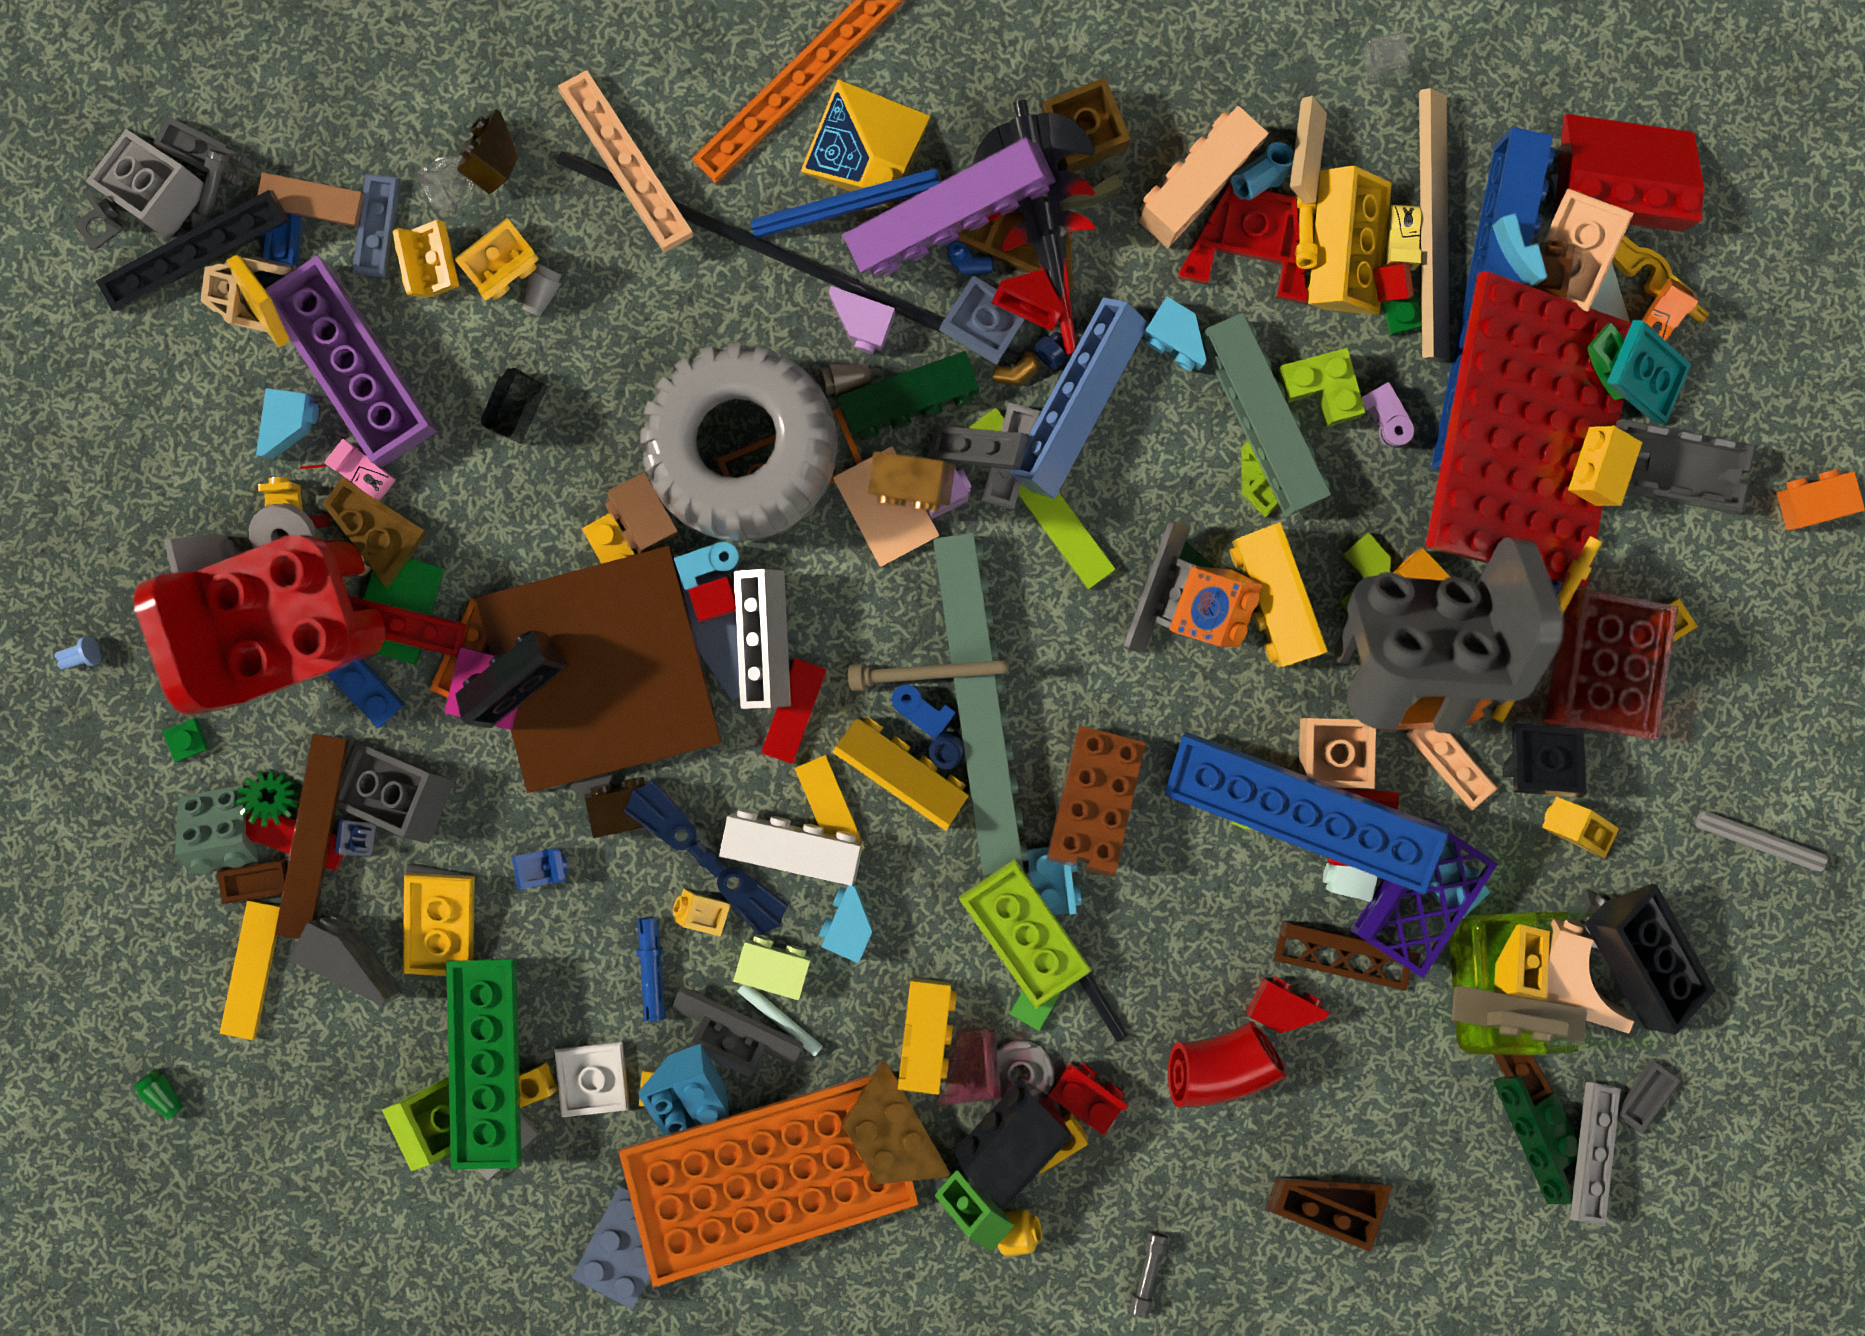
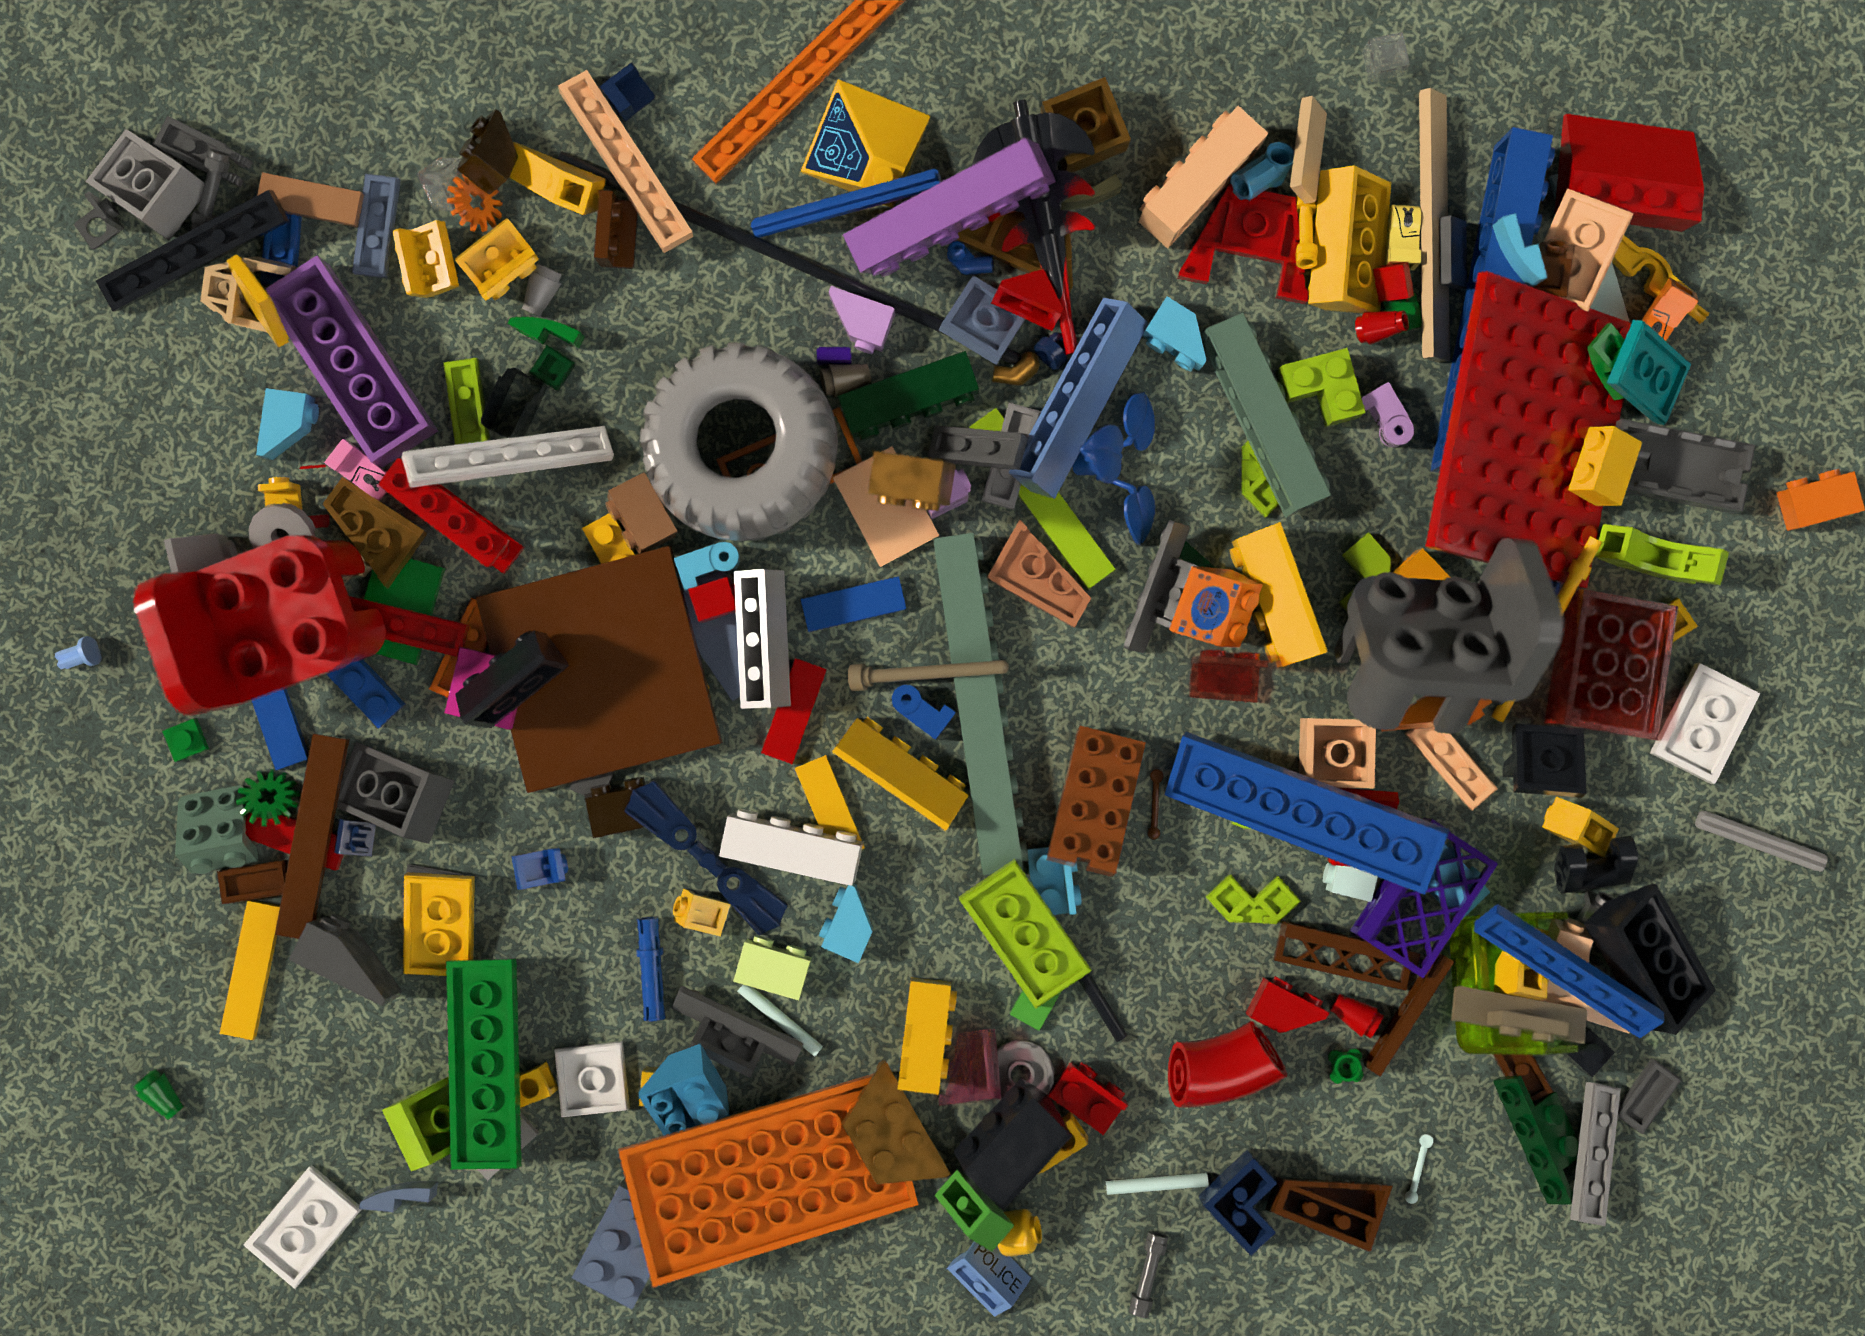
(281, 729): none -> blue tile
(303, 1226): none -> white tile
(391, 1197): none -> sand blue slope
(454, 519): none -> red fence
(466, 400): none -> lime tile
(469, 214): none -> orange gear
(507, 456): none -> white tile
(539, 329): none -> green slope
(552, 368): none -> dark green tile
(557, 180): none -> yellow slope
(615, 232): none -> reddish brown bracket
(627, 92): none -> dark blue panel
(834, 355): none -> dark purple tile
(853, 604): none -> blue tile
(946, 751): dark blue tile -> none
(990, 1277): none -> medium blue panel
(1037, 577): none -> nougat wing
(1103, 457): none -> blue plant
(1156, 776): none -> reddish brown hinge
(1157, 1183): none -> light aqua bar
(1224, 677): none -> clear red bracket
(1233, 1199): none -> dark blue brick
(1266, 907): none -> lime tile
(1352, 1073): none -> green plate
(1359, 1016): none -> red cone
(1380, 325): none -> red cone
(1407, 1015): none -> reddish brown tile
(1426, 1142): none -> light aqua hinge
(1453, 252): none -> dark grey tile
(1568, 971): none -> blue plate
(1578, 874): none -> black connector
(1590, 1055): none -> black brick
(1661, 558): none -> lime arch
(1705, 723): none -> white plate

